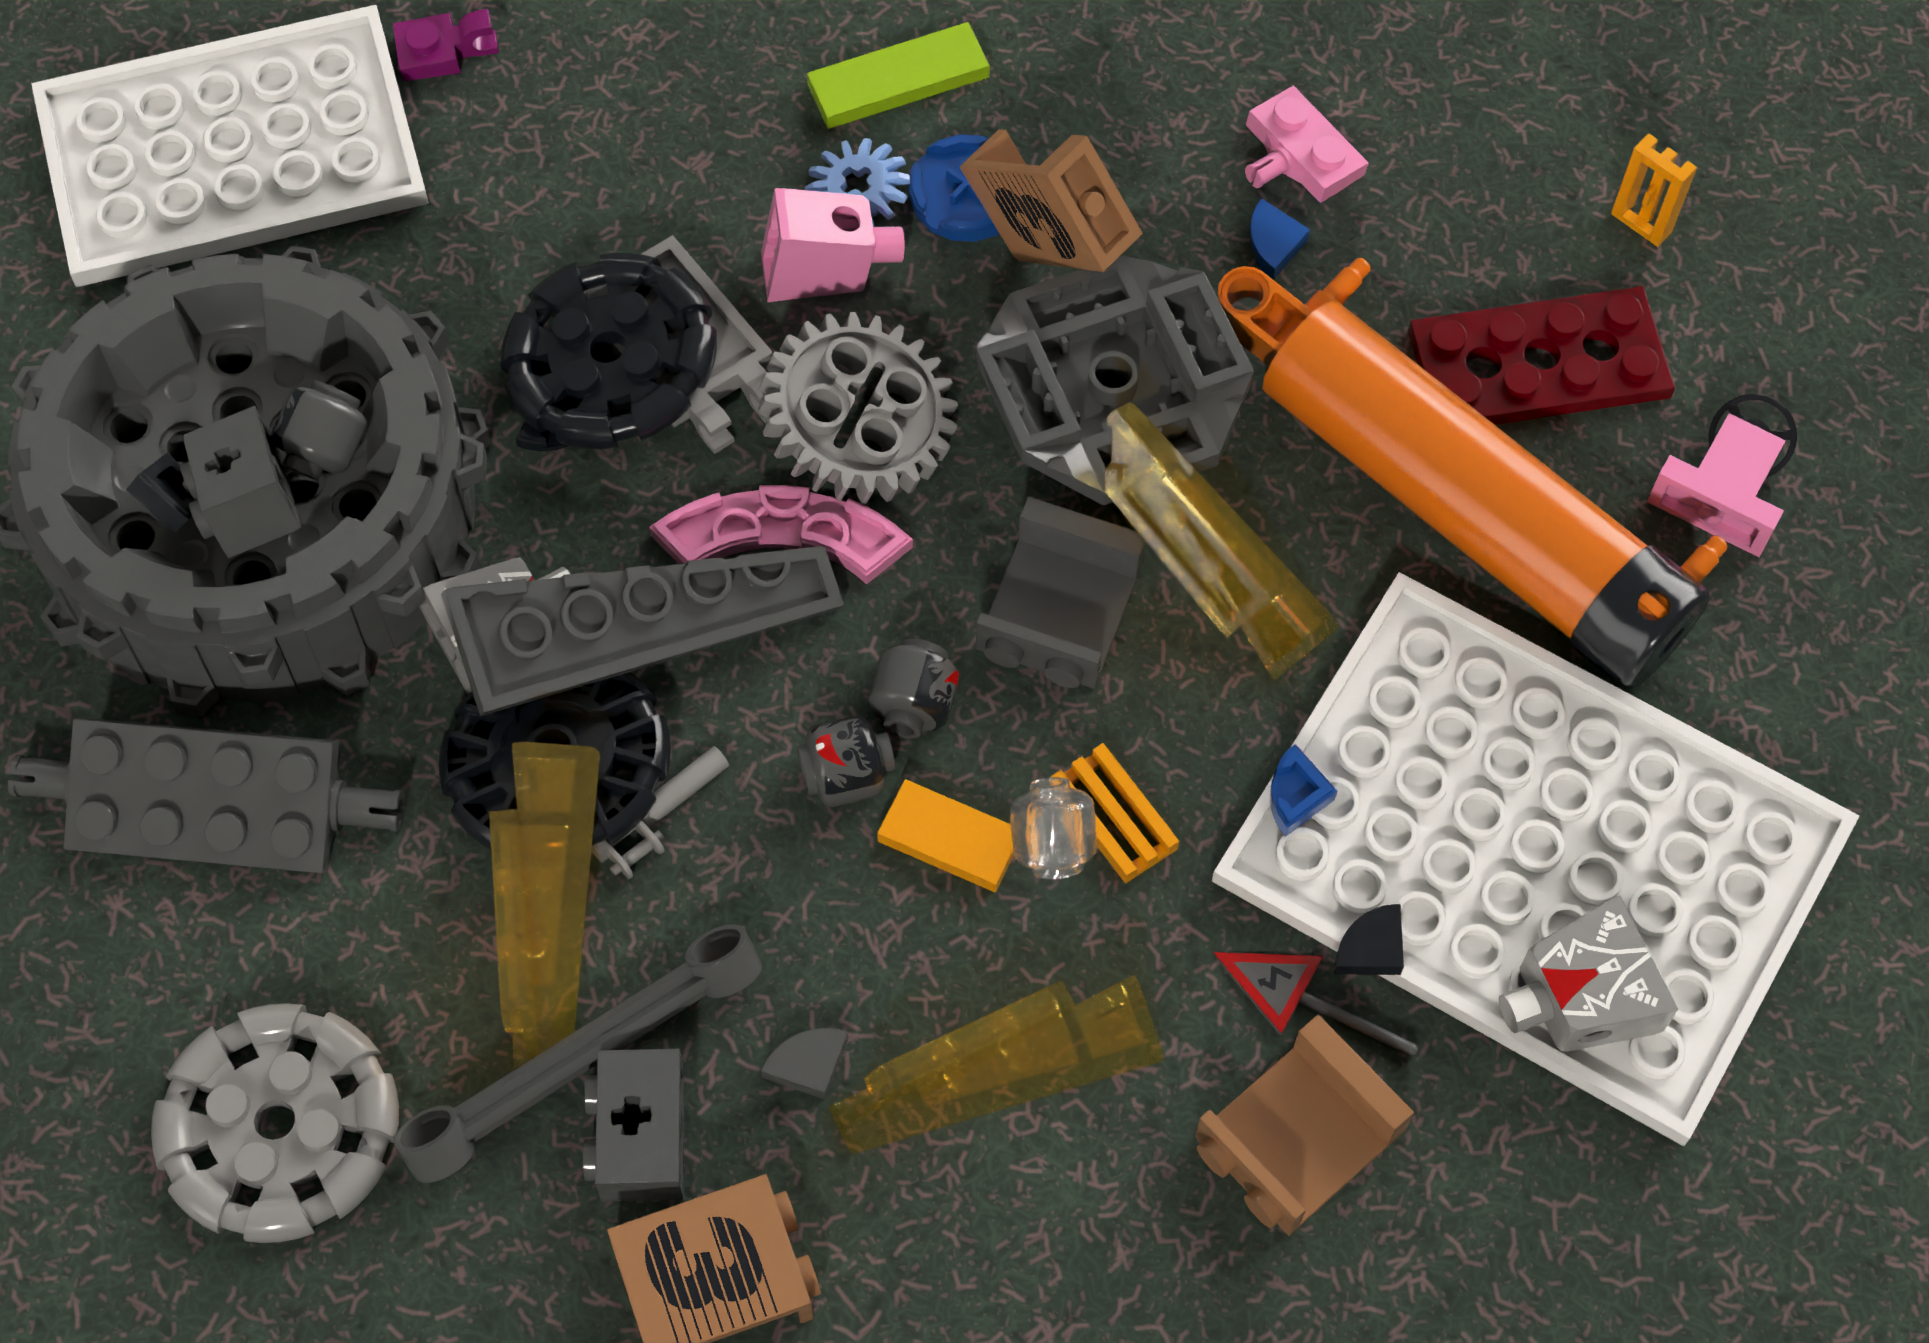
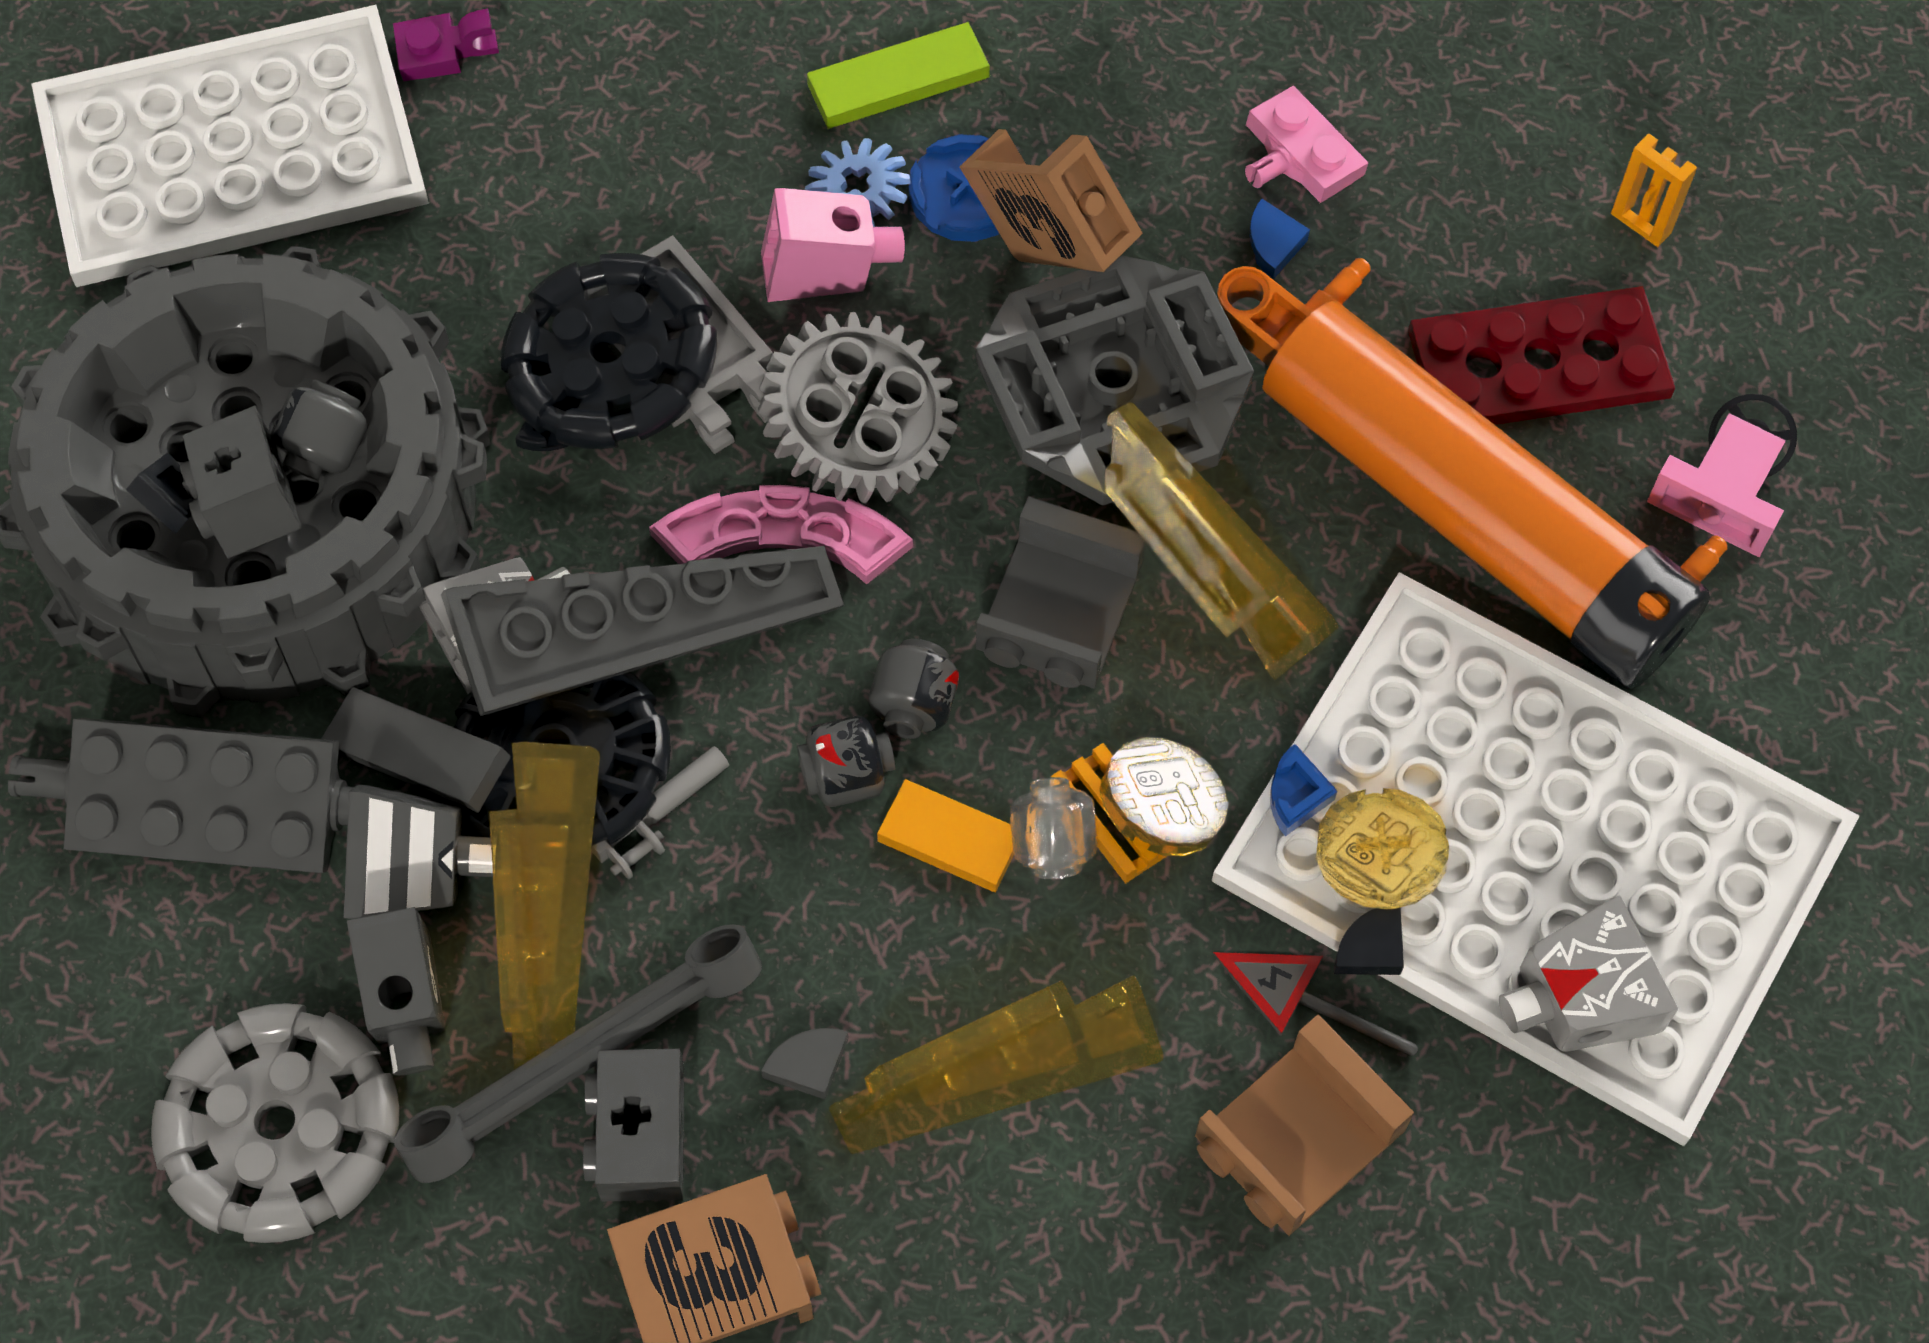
(393, 959): none -> dark grey torso
(406, 853): none -> torso
(417, 749): none -> dark grey tile
(1164, 796): none -> tile
(1382, 848): none -> clear yellow tile

